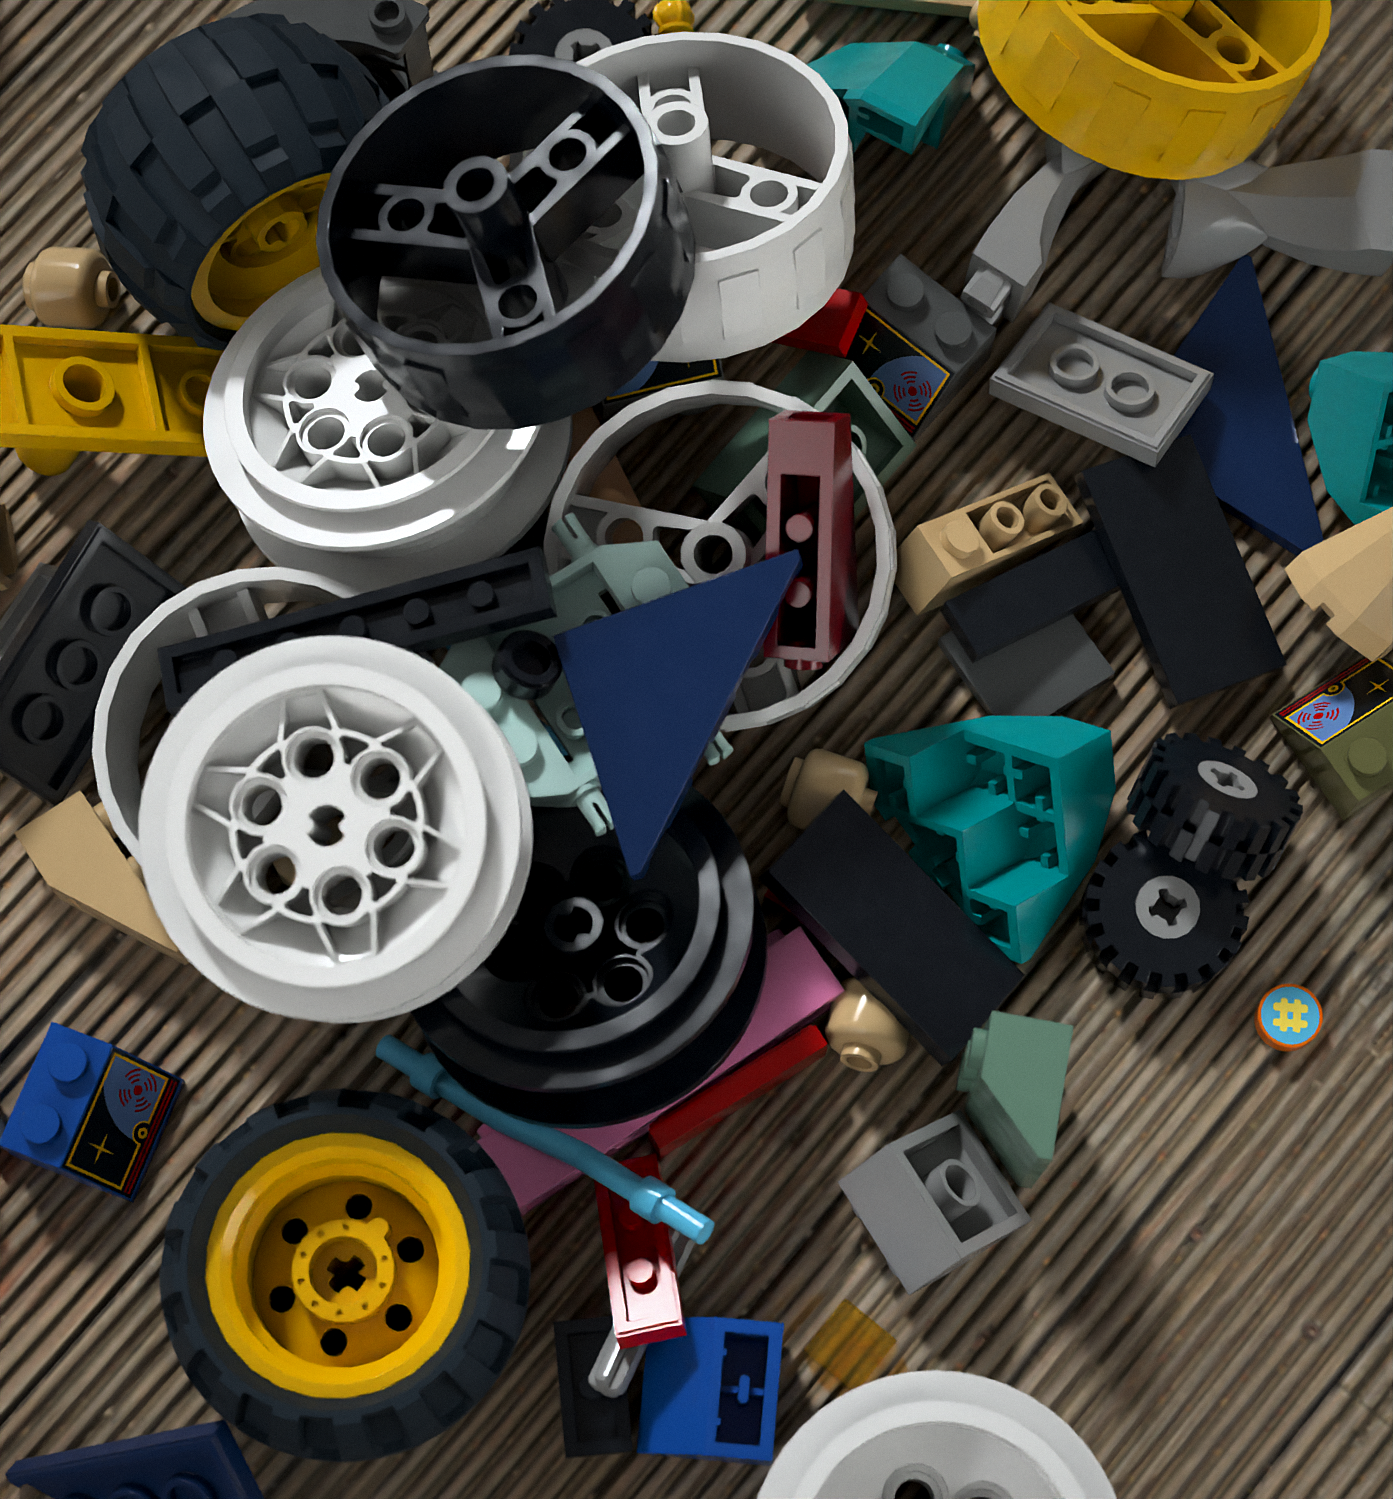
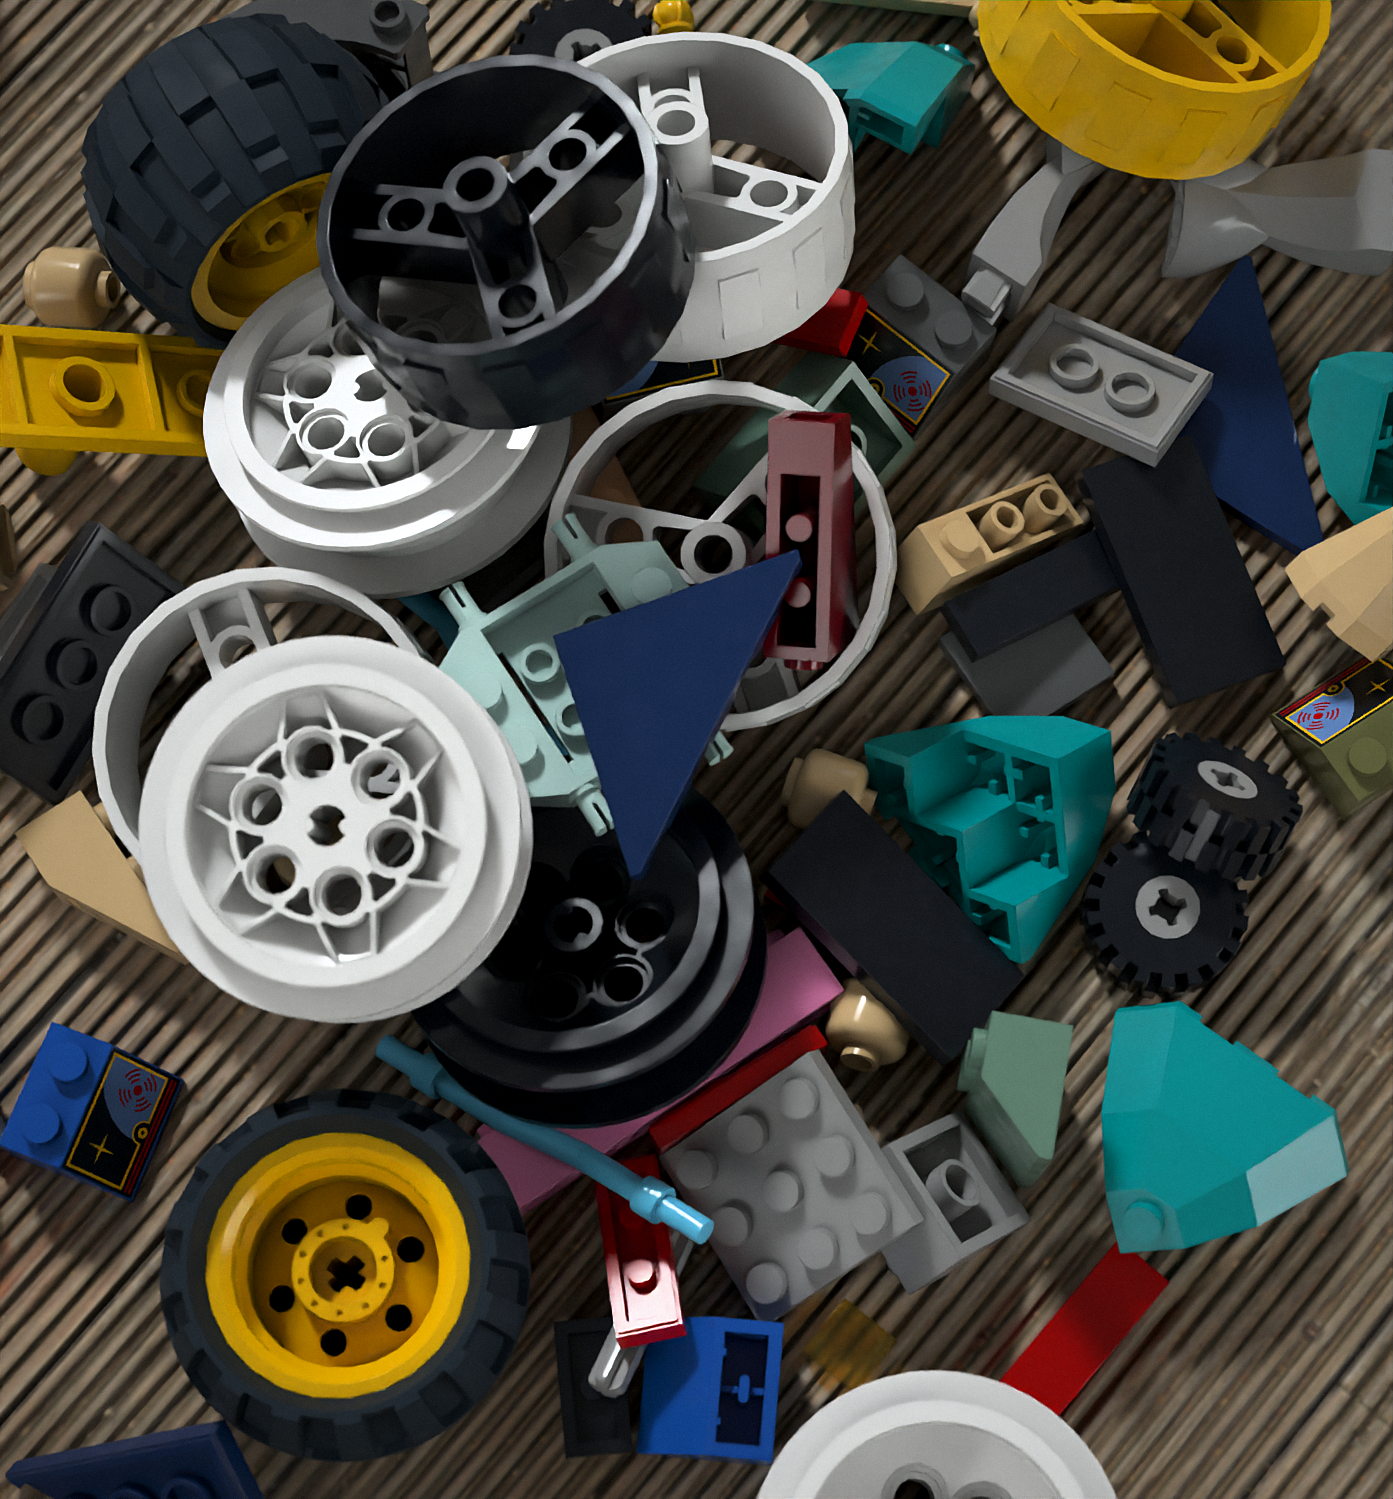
(408, 615): black plate -> none
(526, 665): black tile -> none
(791, 1187): none -> light grey plate
(1086, 1329): none -> red tile
(1204, 1134): none -> teal brick
(1288, 1017): tile -> none

